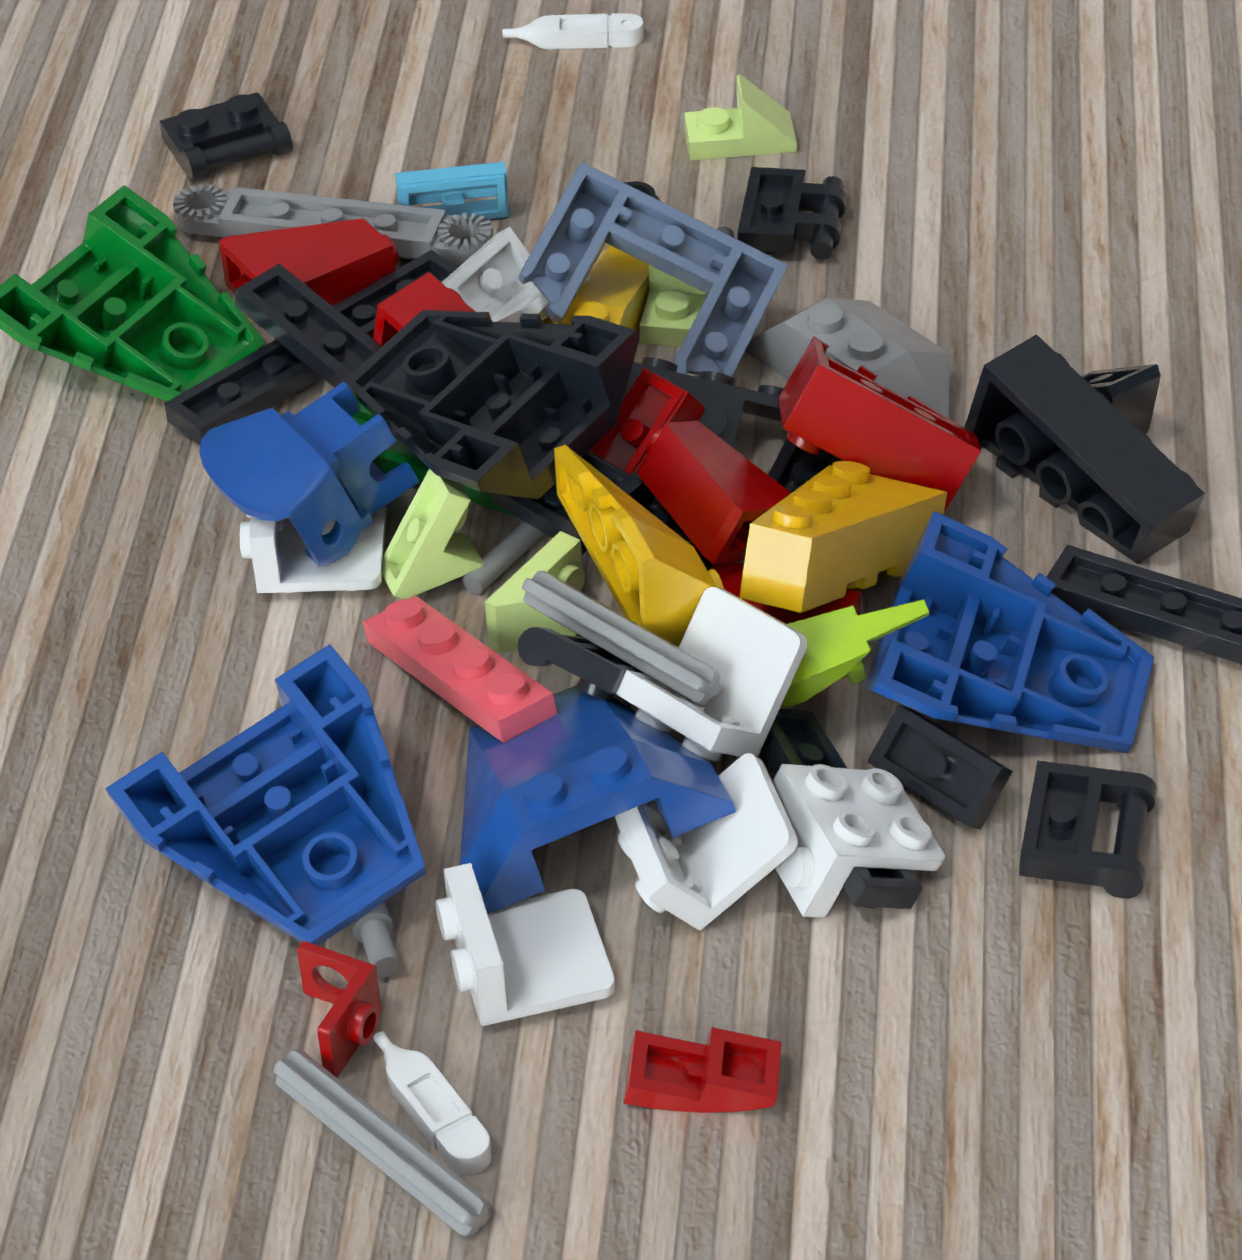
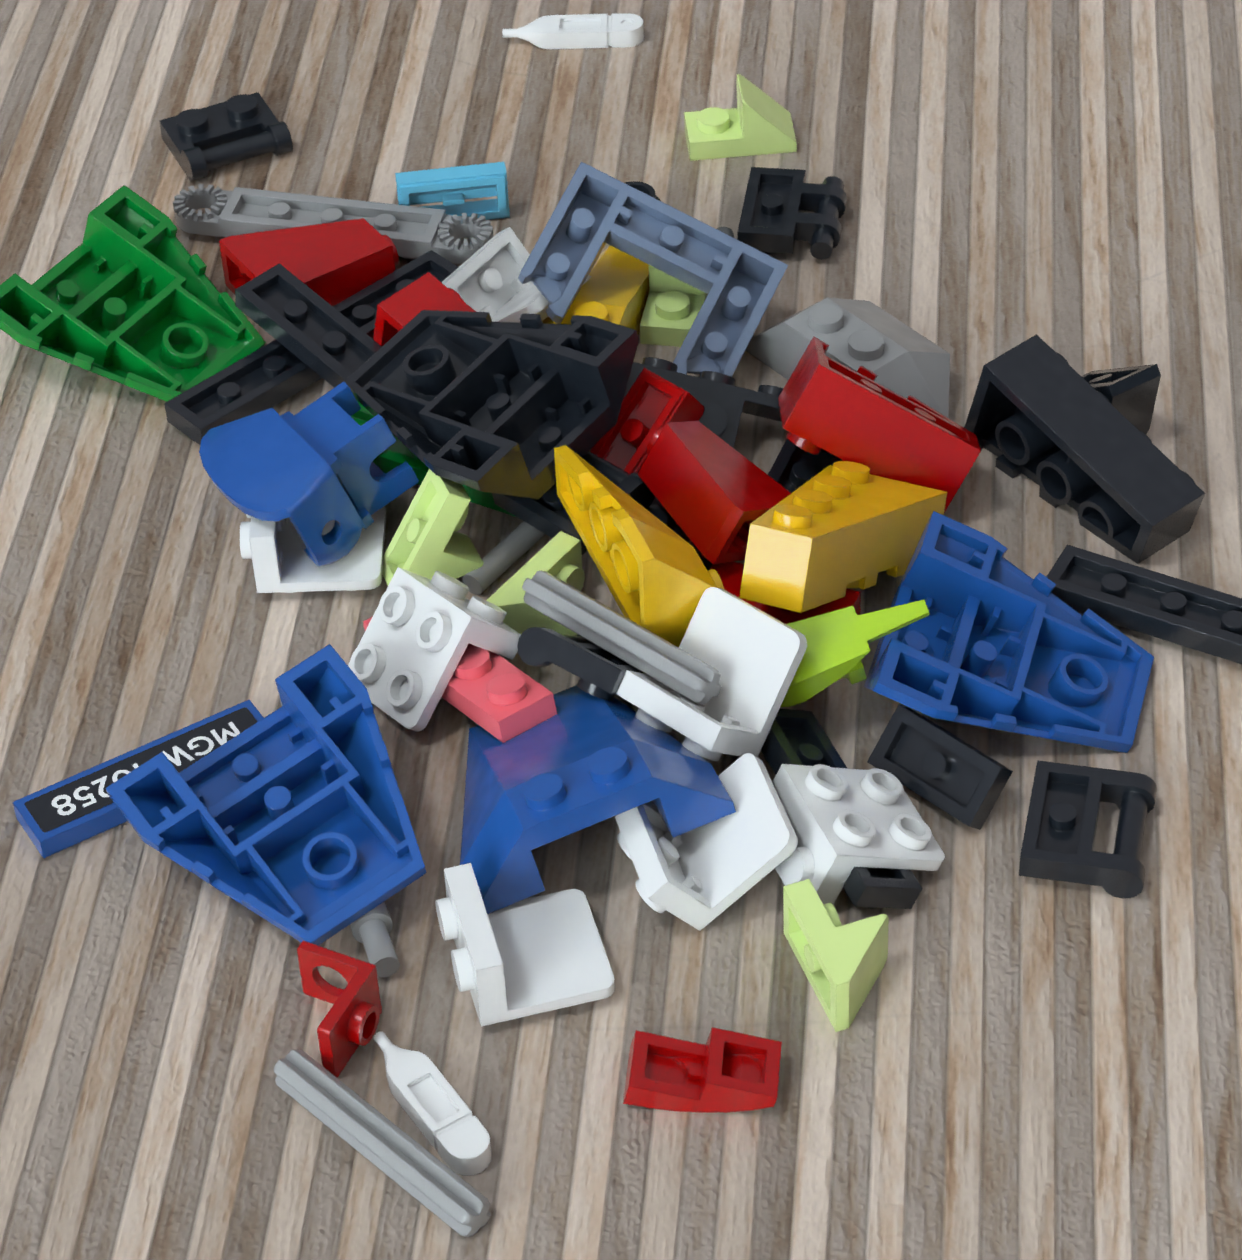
(80, 804): none -> tile
(421, 639): none -> white bracket
(835, 957): none -> yellowish green slope

